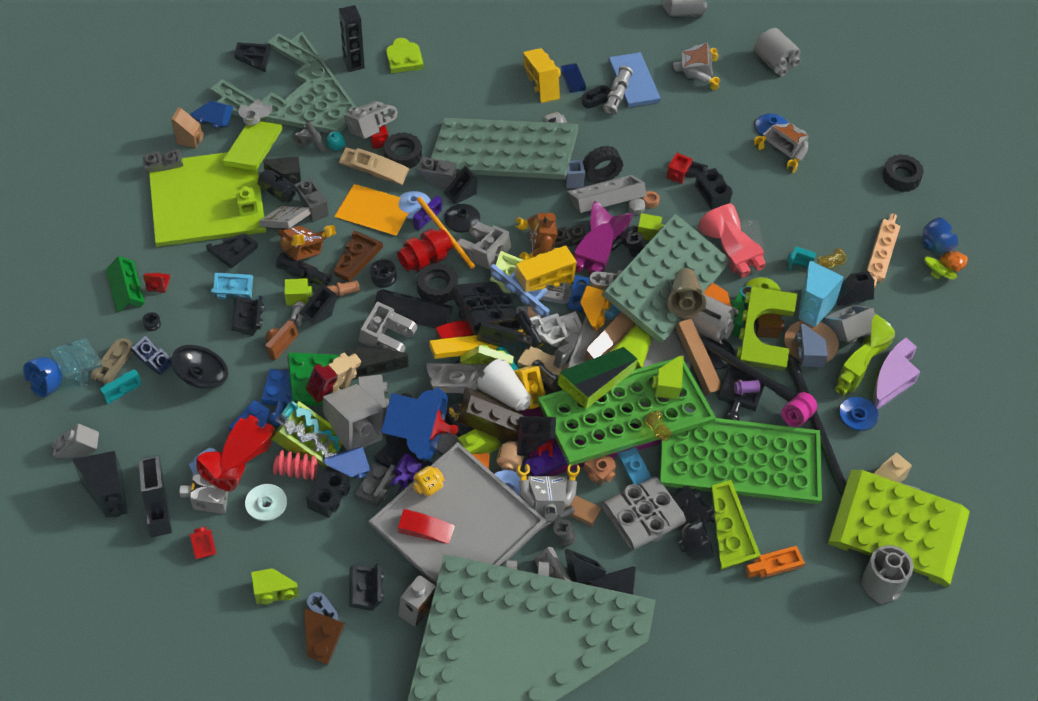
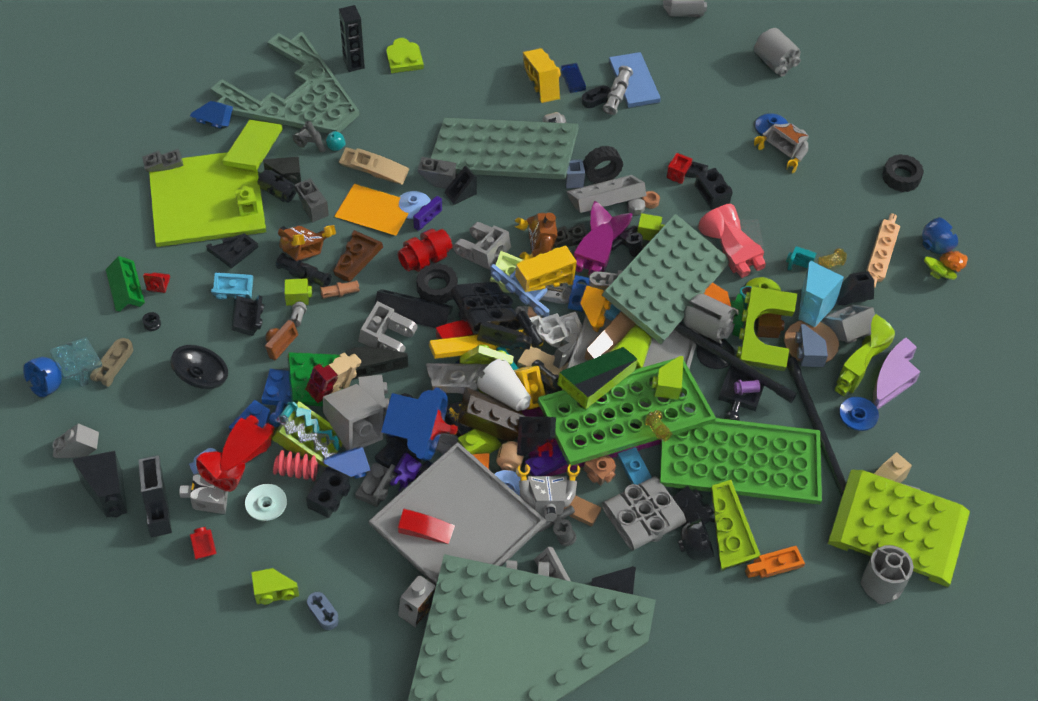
(120, 386): teal plate -> none
(151, 356): dark blue slope -> none
(186, 129): medium nougat slope -> none
(253, 54): black wing -> none
(256, 111): light grey plate -> none
(285, 217): light grey tile -> none
(320, 305): black slope -> none
(321, 636): reddish brown wing -> none
(365, 587): black bracket -> none
(367, 123): light grey brick -> none
(379, 138): red bracket -> none
(383, 273): black wheel -> none
(403, 140): black tyre -> none
(428, 481): yellow head -> none
(441, 226): light orange axle -> none
(461, 217): black dish -> none
(582, 568): black slope -> none
(682, 295): dark tan cone -> none
(698, 64): torso -> none
(698, 356): medium nougat slope -> none
(799, 409): dark pink wheel -> none

